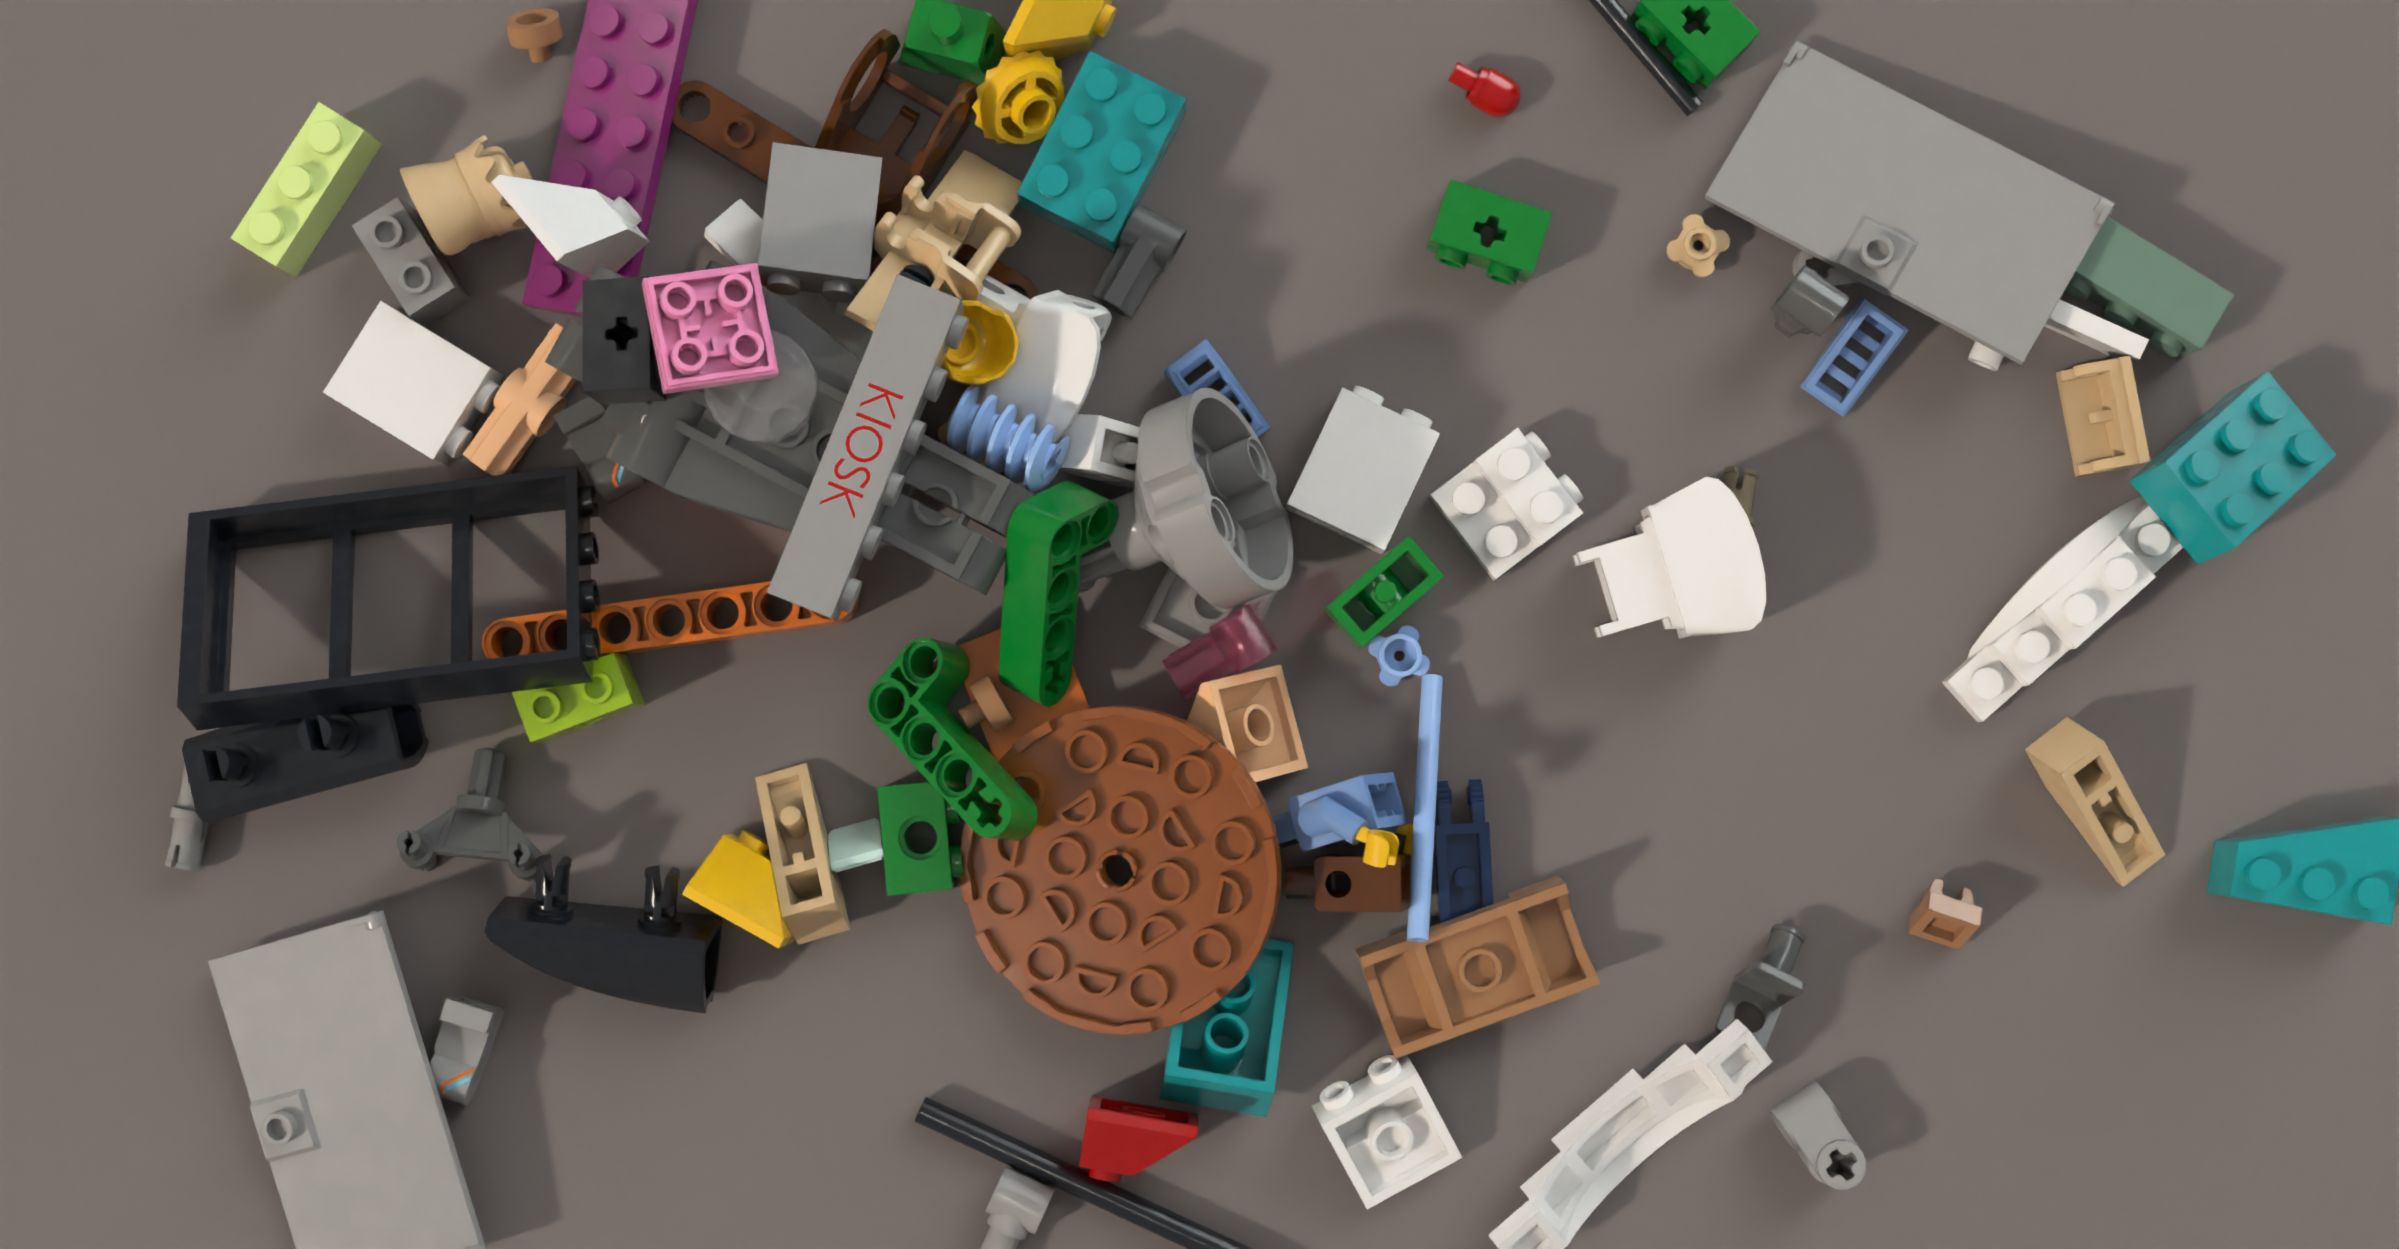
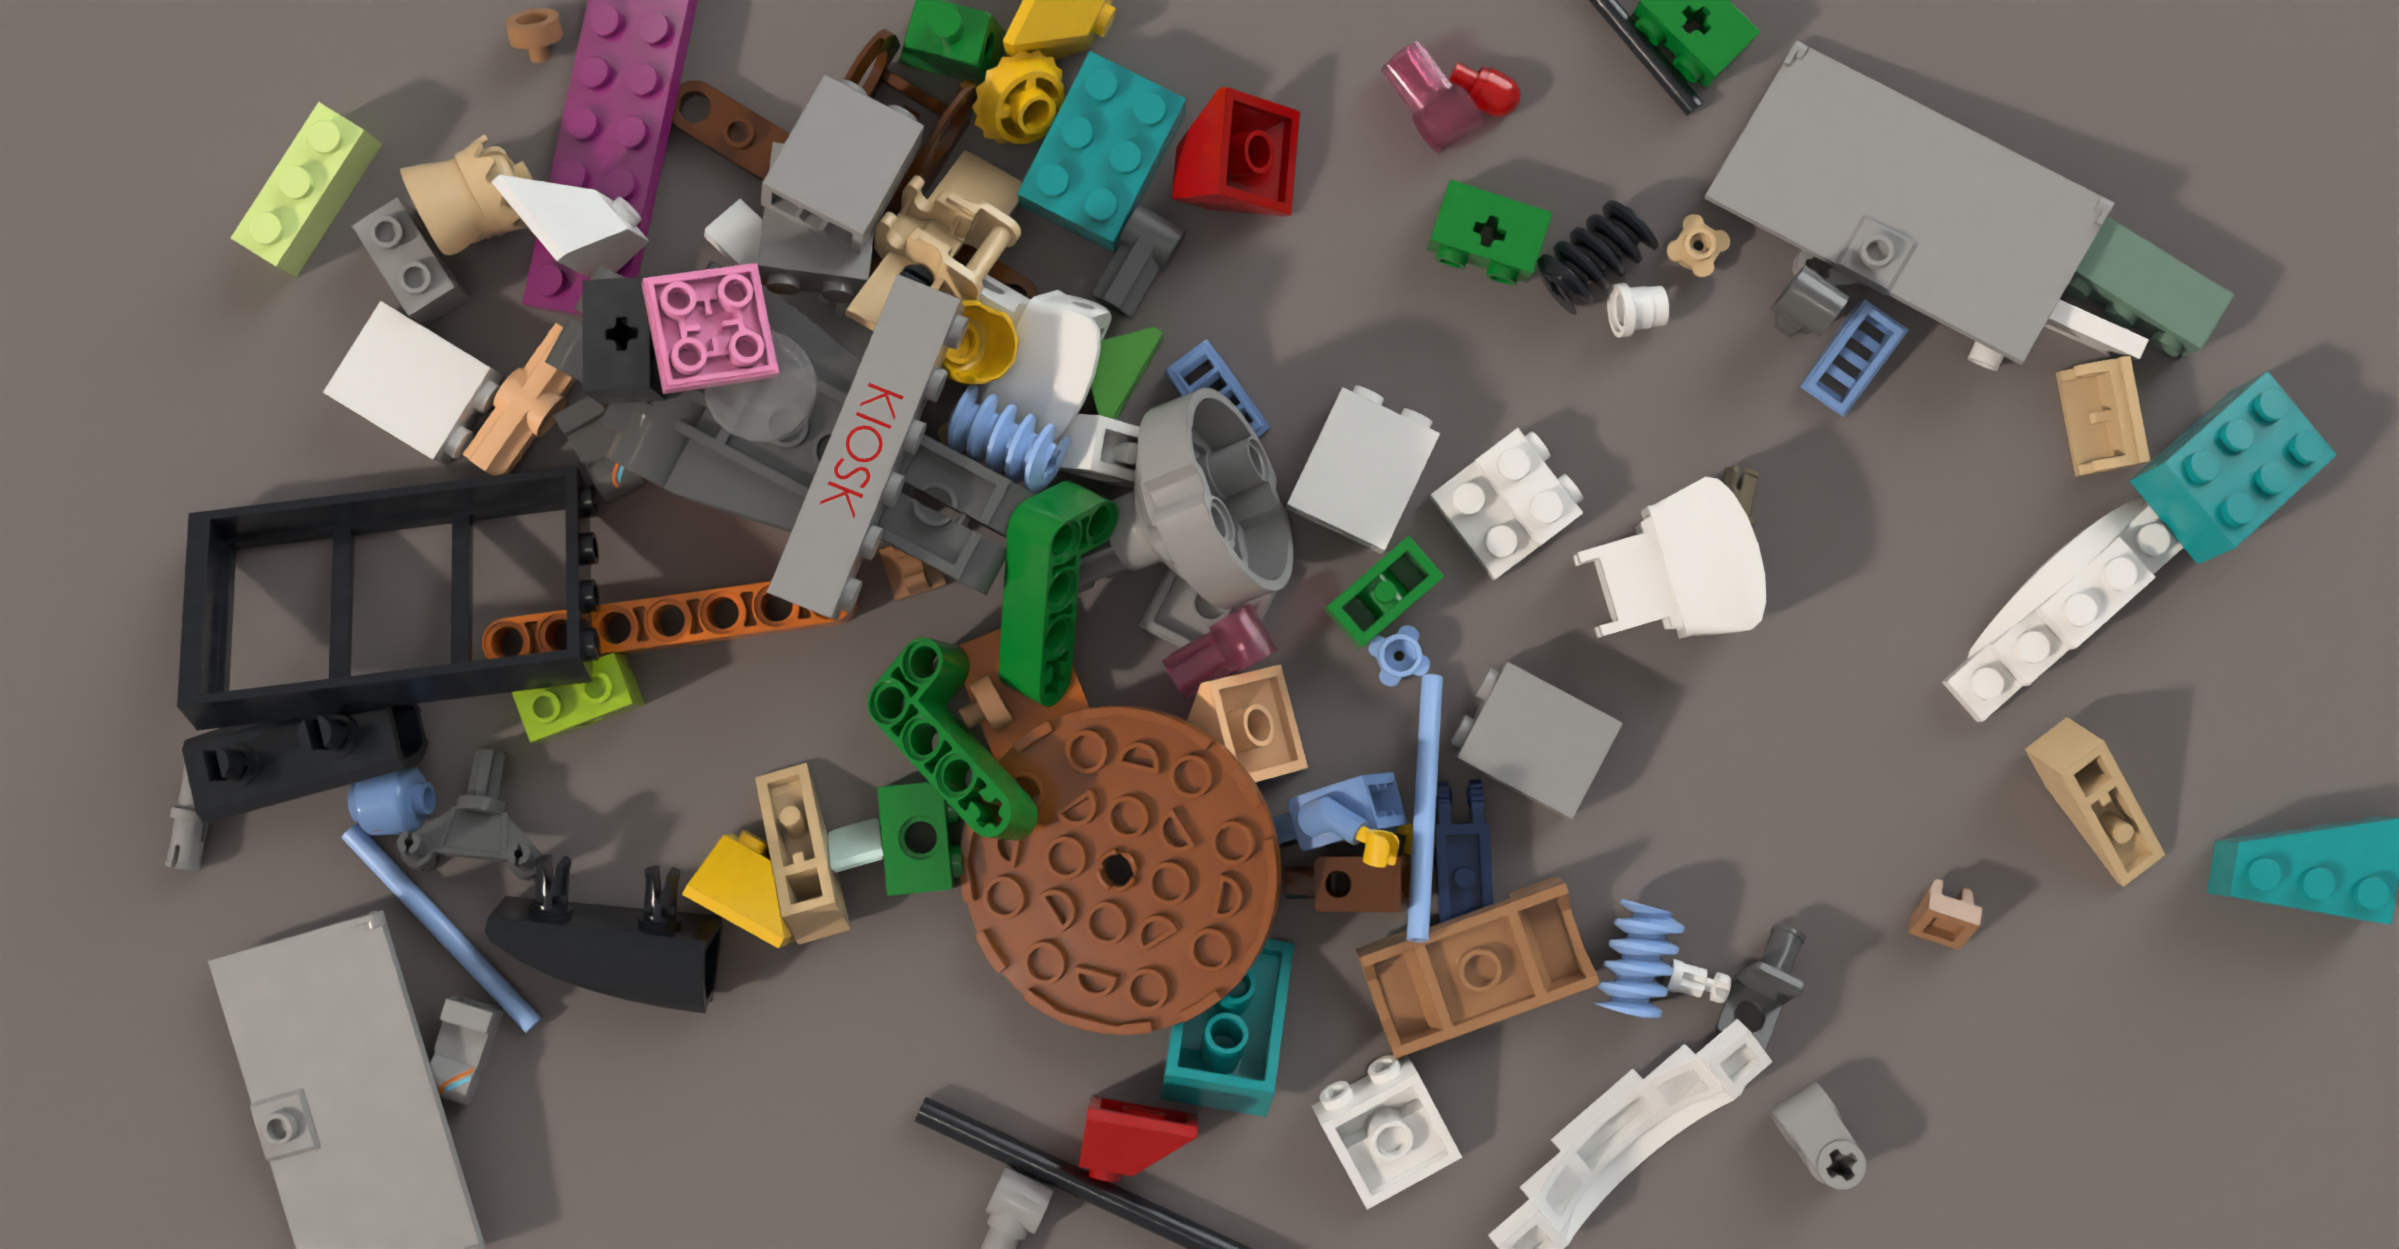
(392, 802): none -> medium blue head
(441, 928): none -> light blue piece
(842, 163): none -> light grey brick
(908, 575): none -> medium nougat tile
(1121, 368): none -> bright green slope
(1239, 156): none -> red slope
(1439, 109): none -> clear pink piece
(1535, 739): none -> light grey brick
(1594, 253): none -> black piece
(1636, 308): none -> white piece
(1640, 960): none -> light blue piece
(1694, 980): none -> white piece

